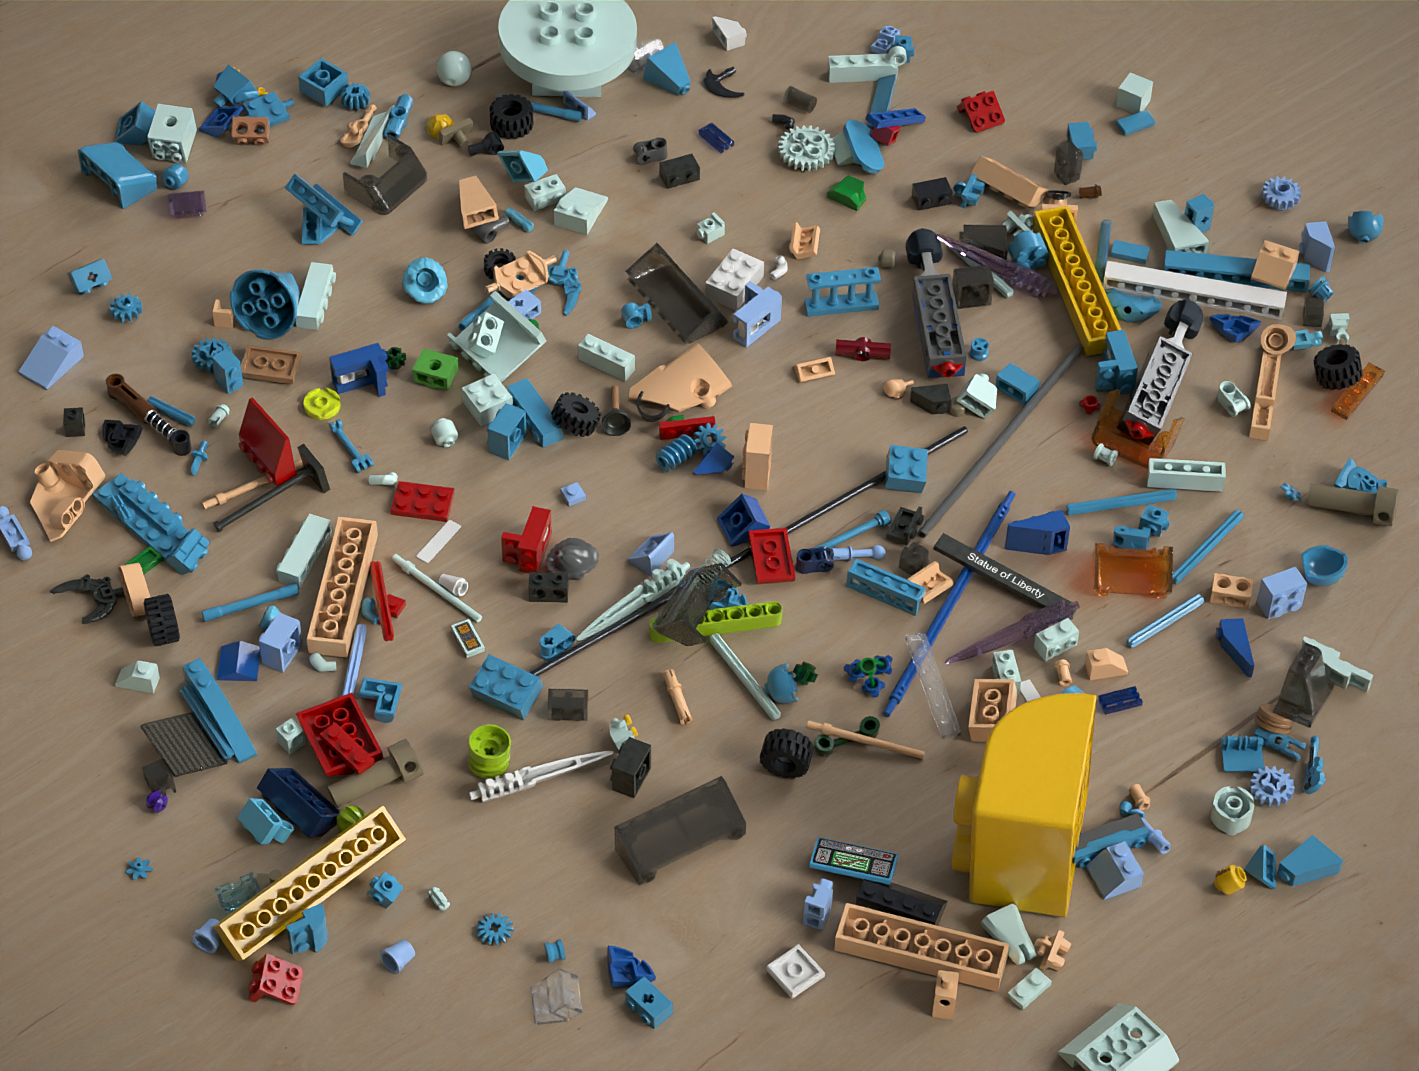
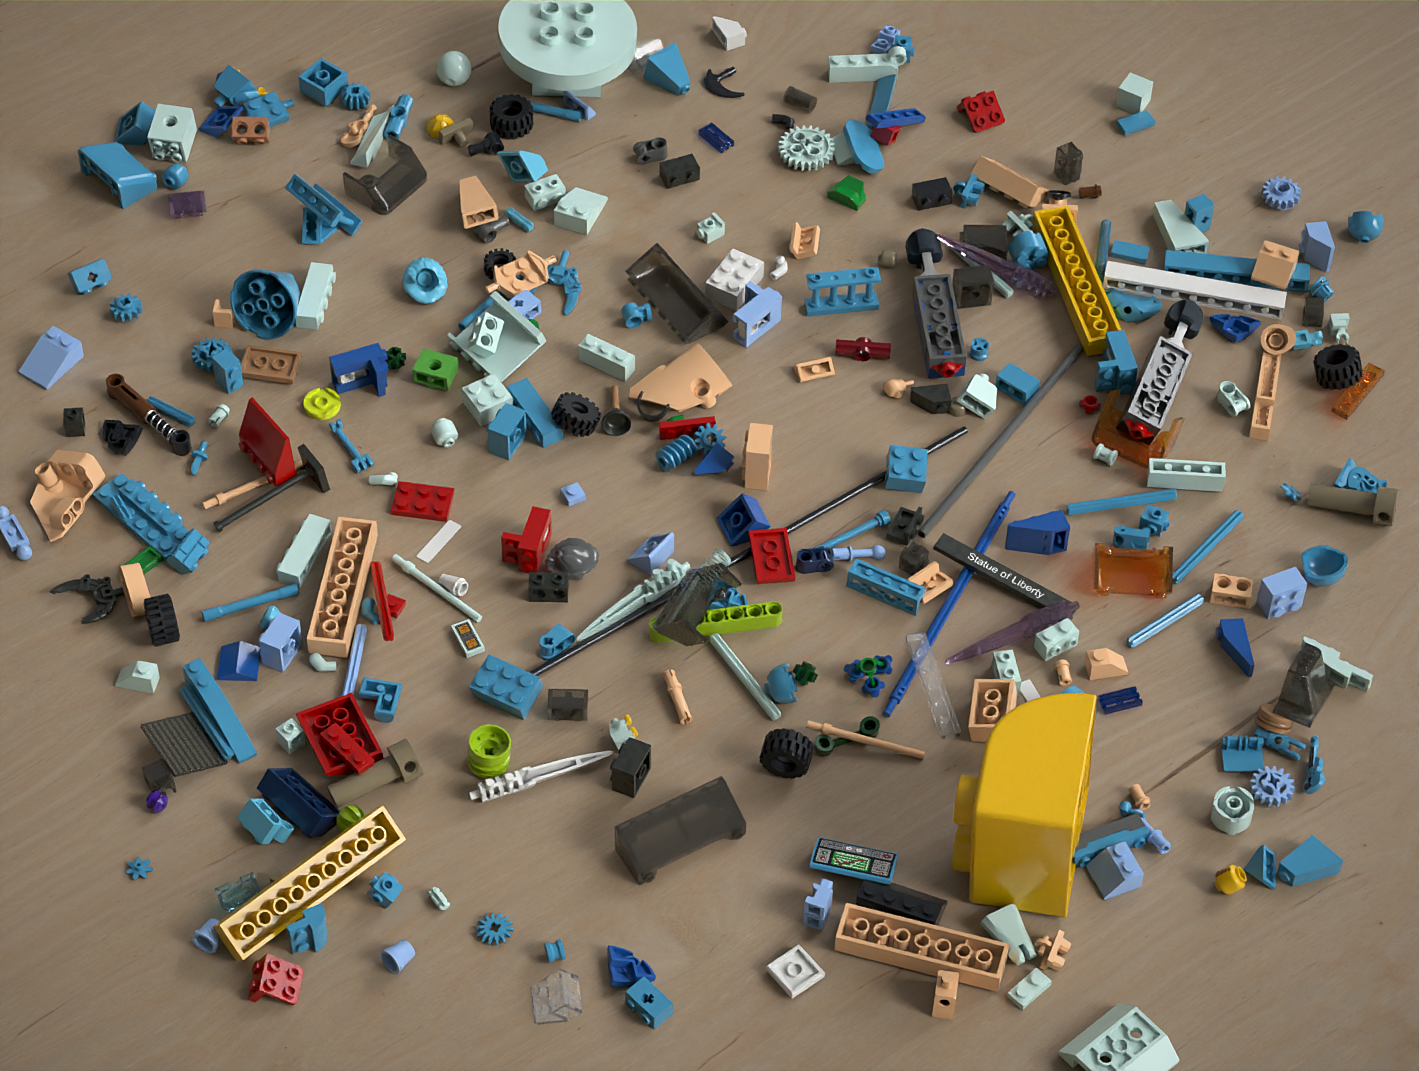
(1082, 138): dark azure brick -> none

